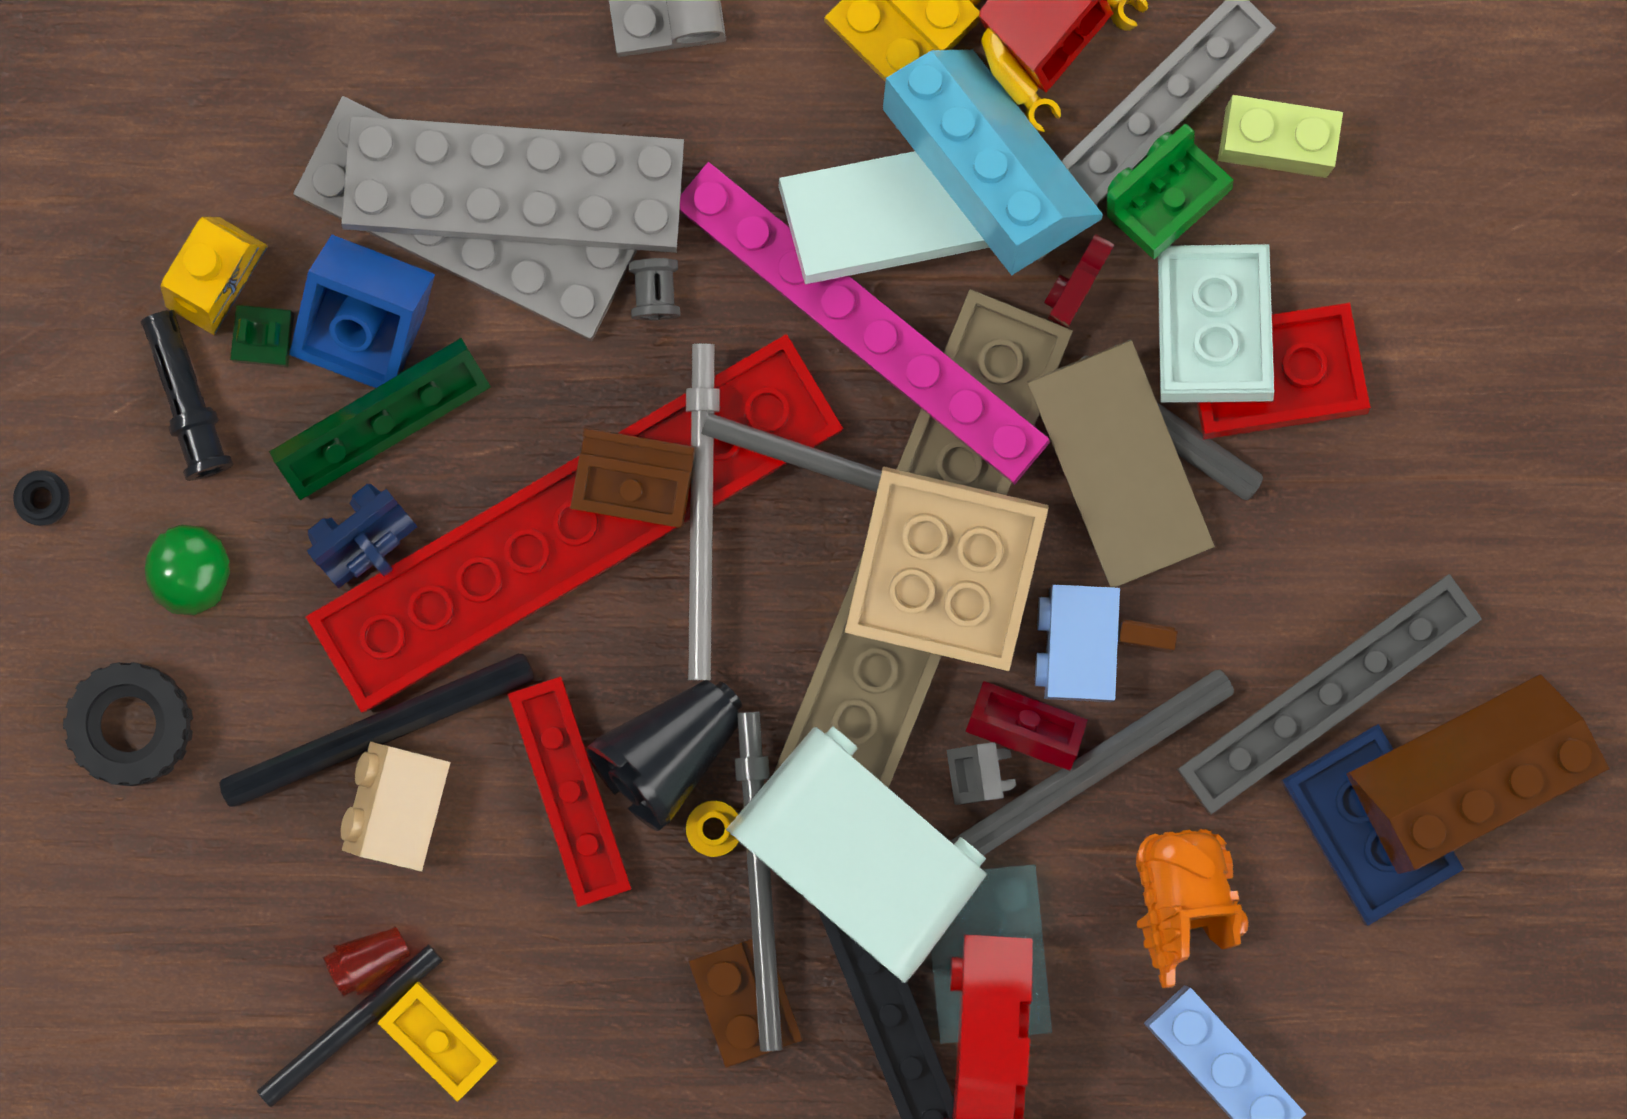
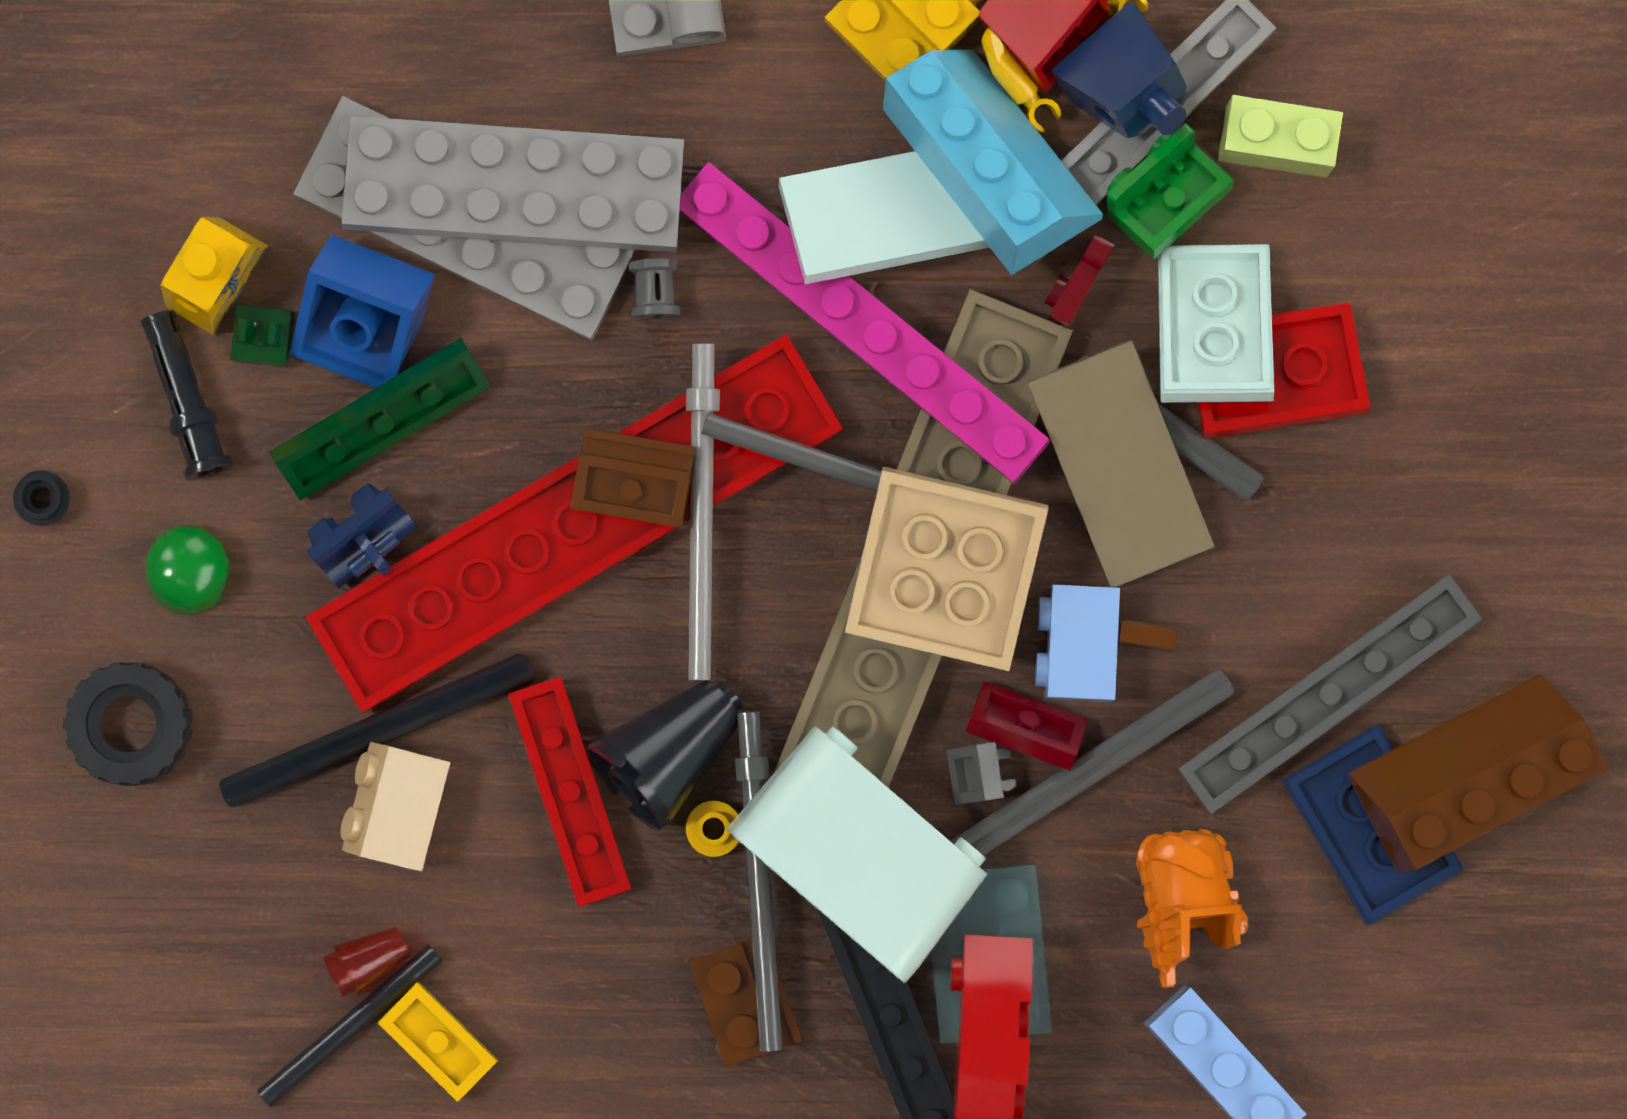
(1124, 77): none -> dark blue torso

